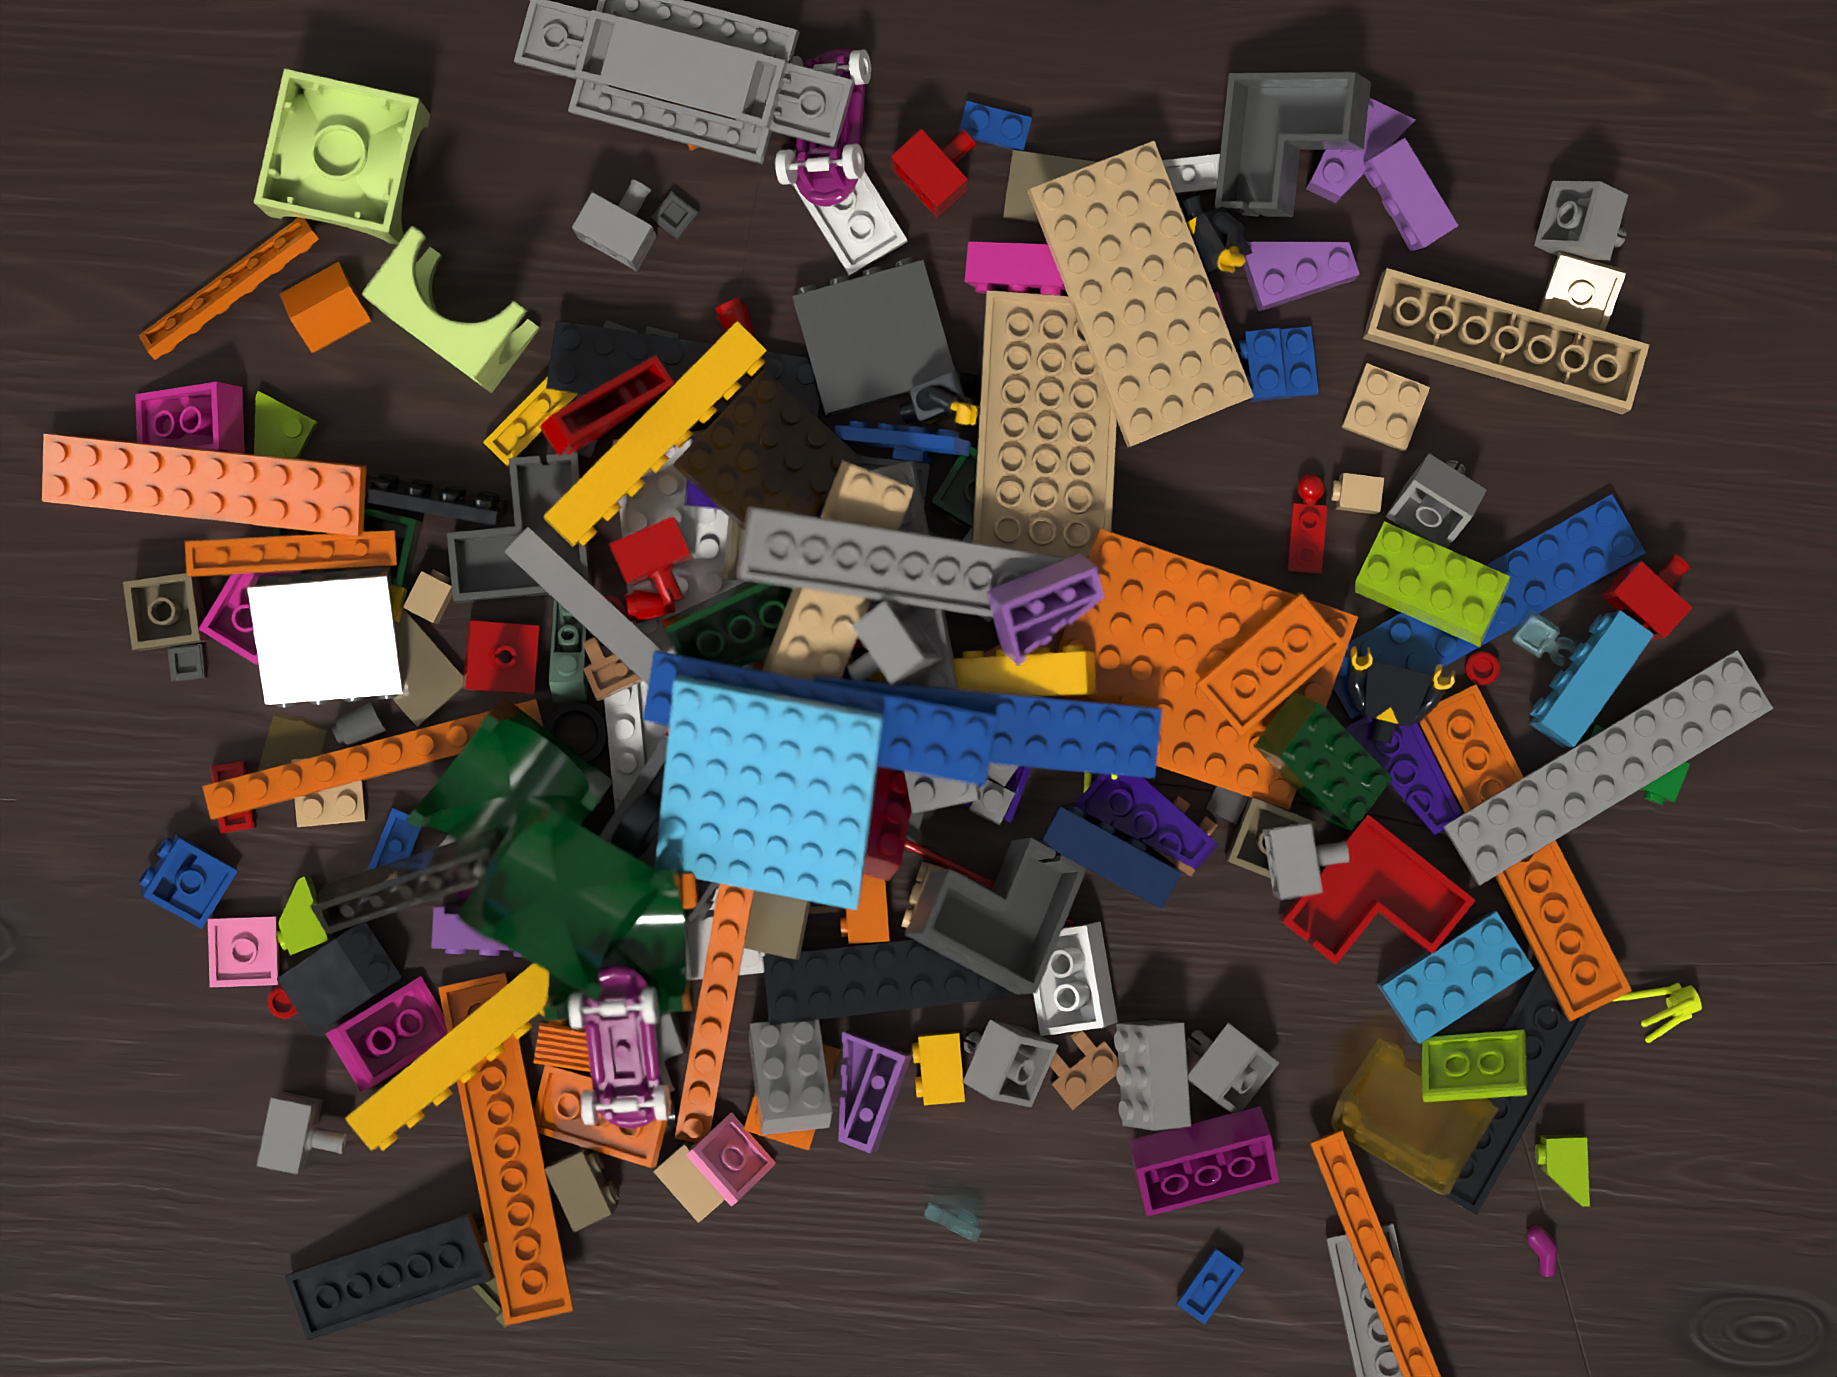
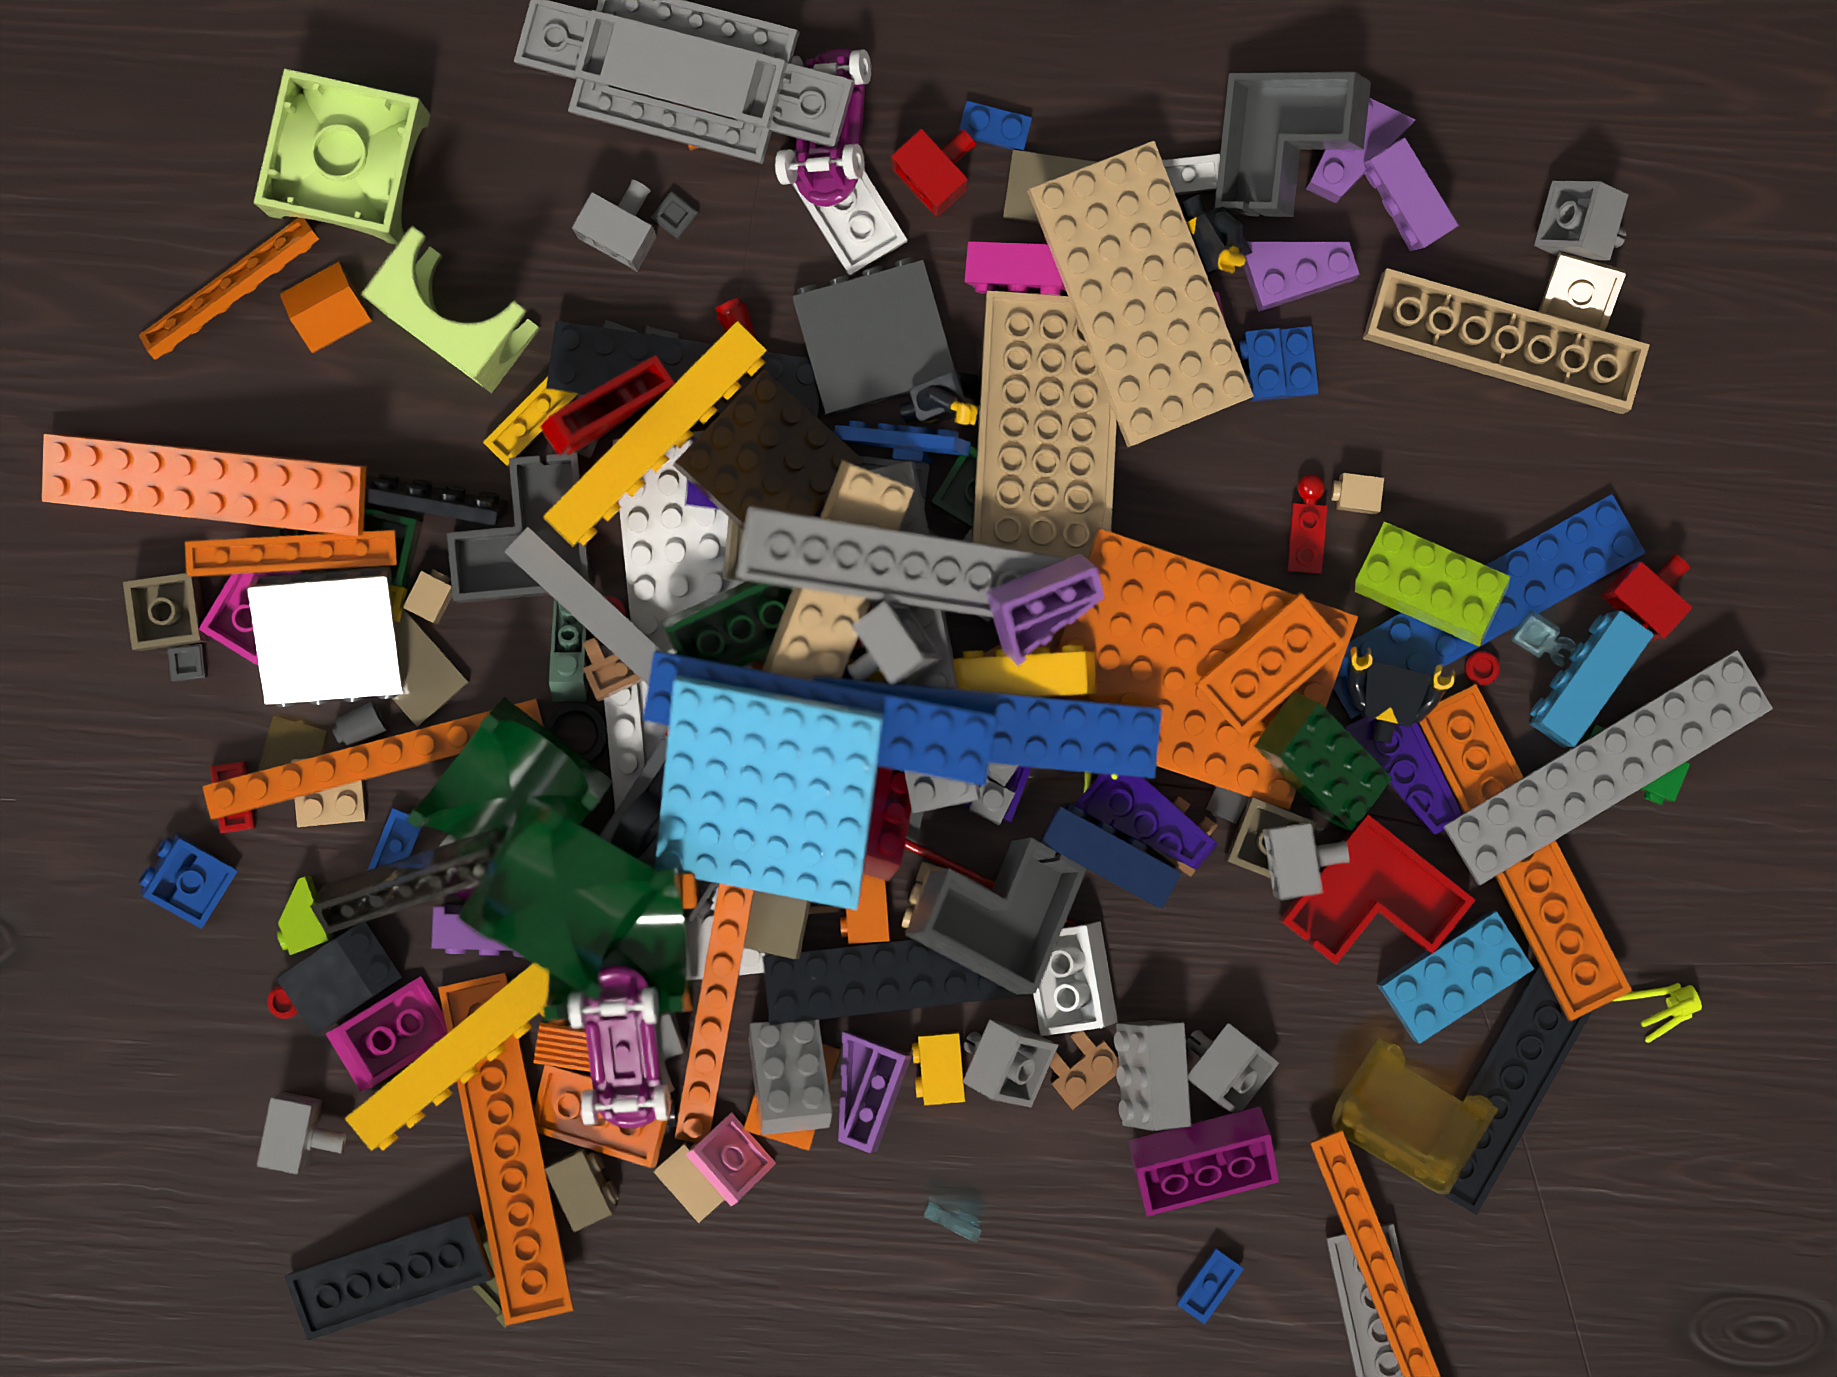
(193, 417): dark pink slope -> none
(243, 951): bright pink plate -> none
(280, 429): lime wing -> none
(500, 657): red brick -> none
(646, 605): red cone -> none
(653, 555): red brick -> none
(1385, 407): tan plate -> none
(1436, 501): light grey brick -> none
(1474, 1066): lime tile -> none
(1545, 1248): magenta arm -> none
(1566, 1163): lime slope -> none

